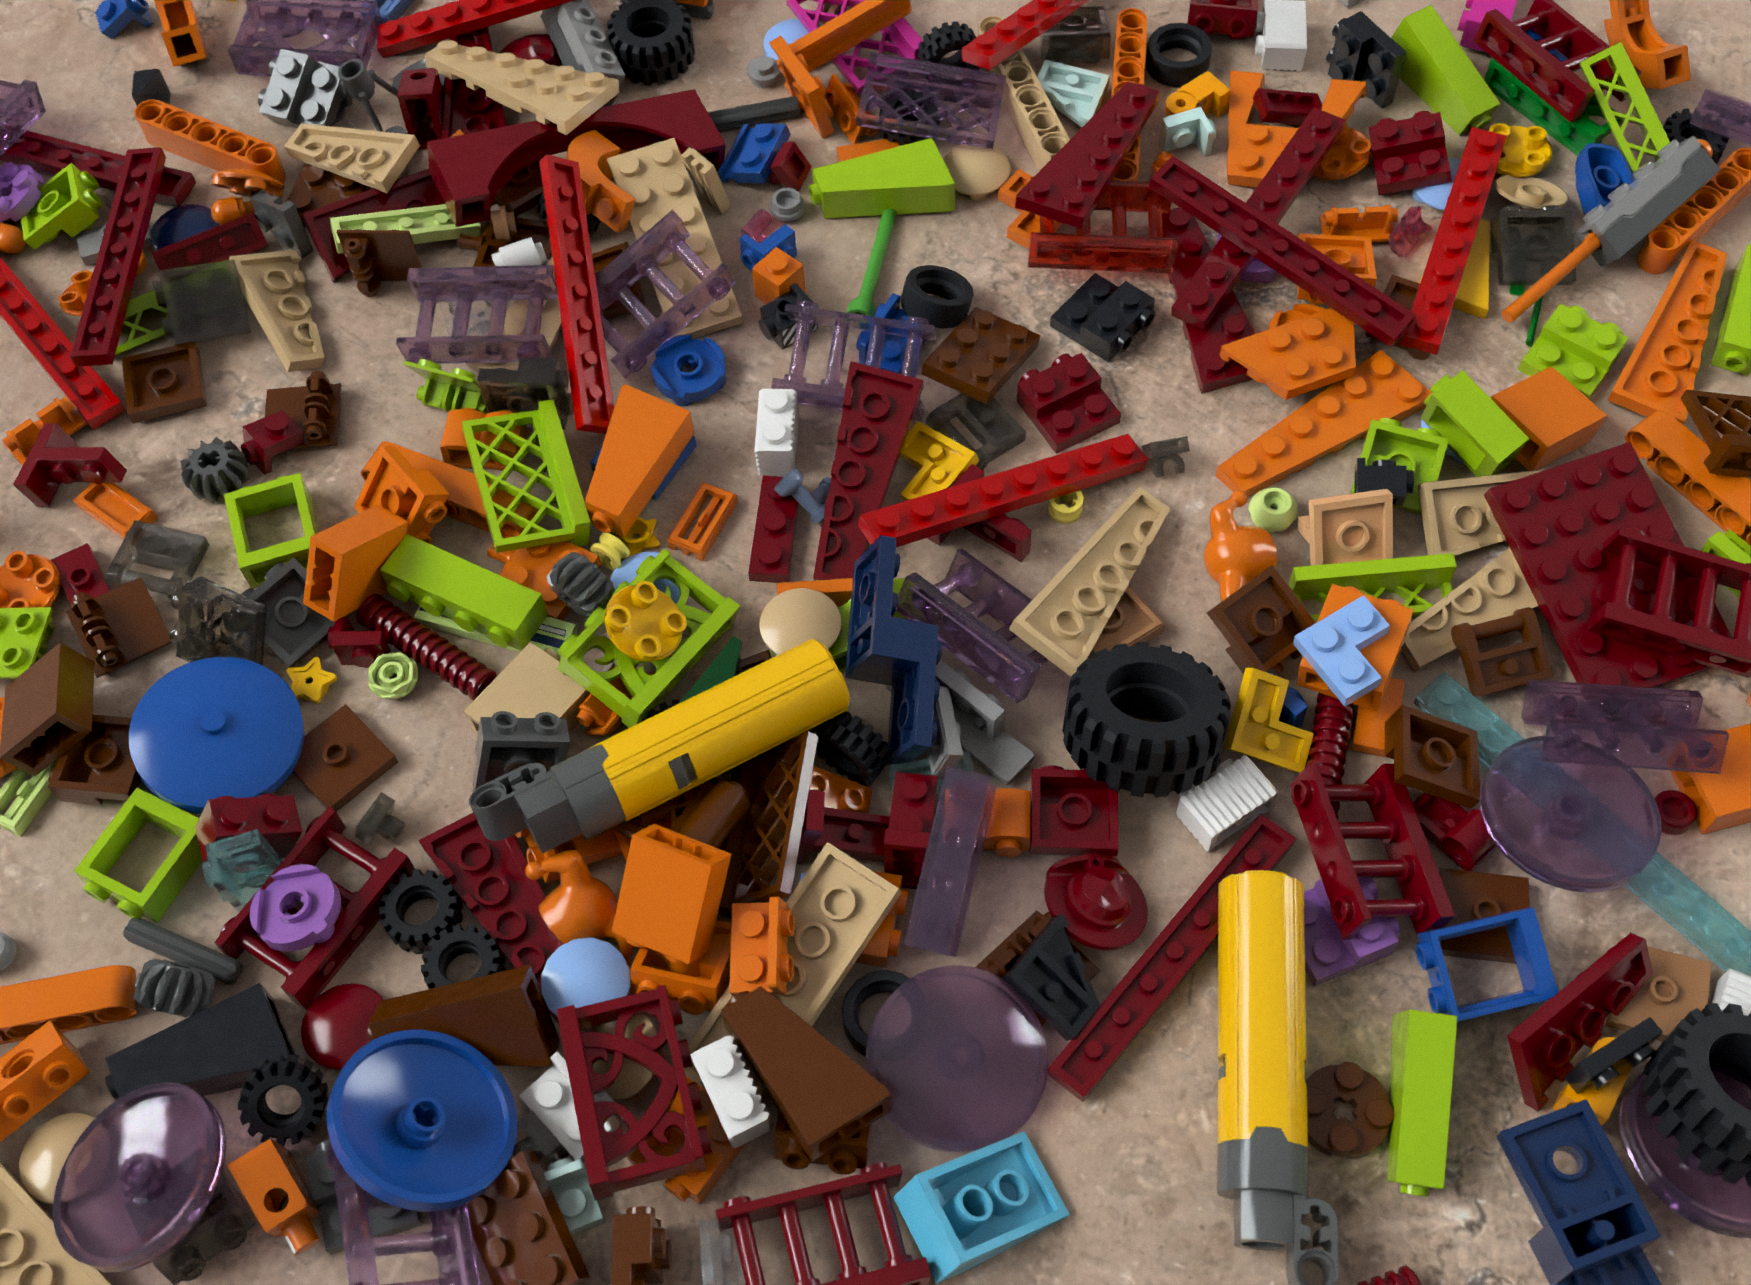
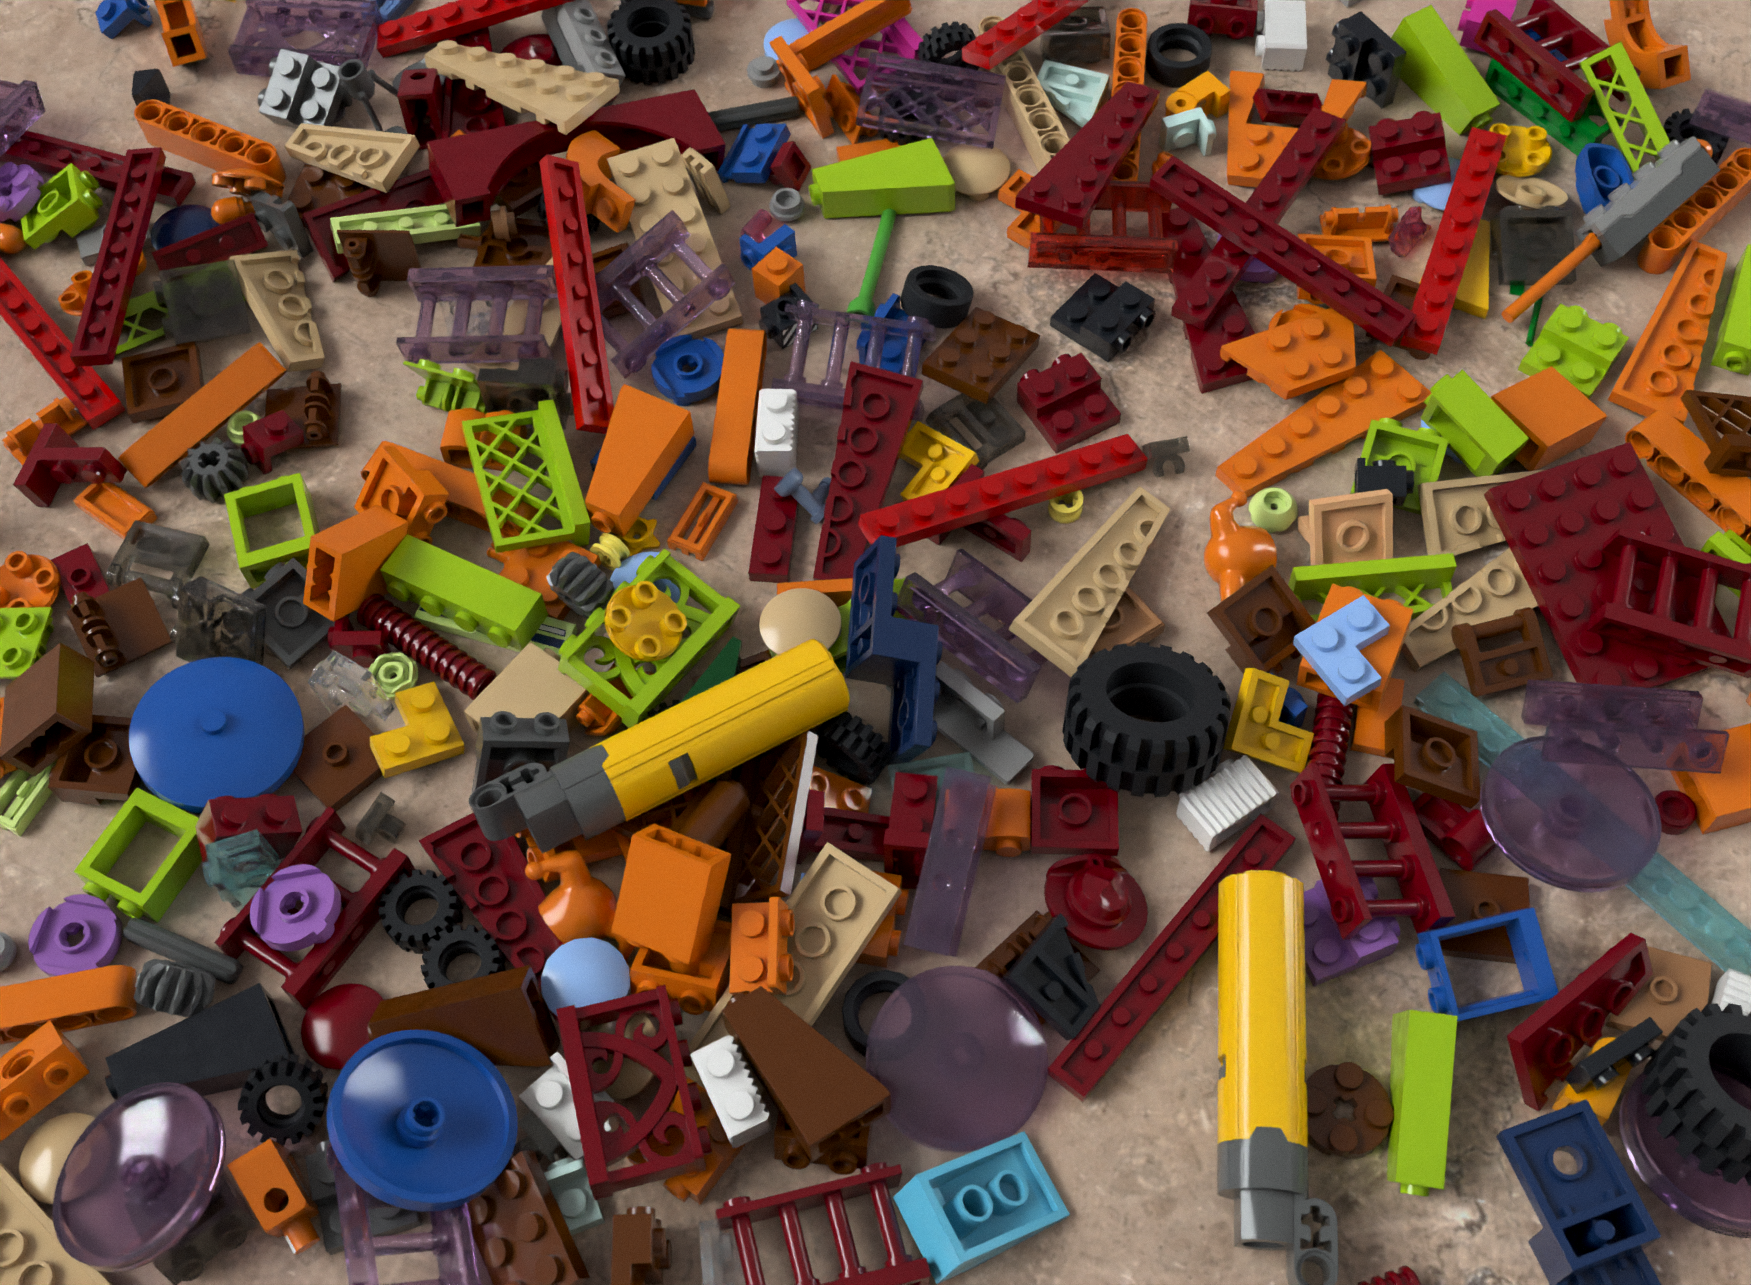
(52, 927): none -> medium lavender plate
(202, 415): none -> orange beam
(235, 425): none -> yellowish green plate
(318, 687): yellow plate -> none
(344, 682): none -> clear bracket
(425, 738): none -> yellow plate
(520, 254): white brick -> none
(737, 407): none -> orange beam
(947, 746): light grey plate -> none

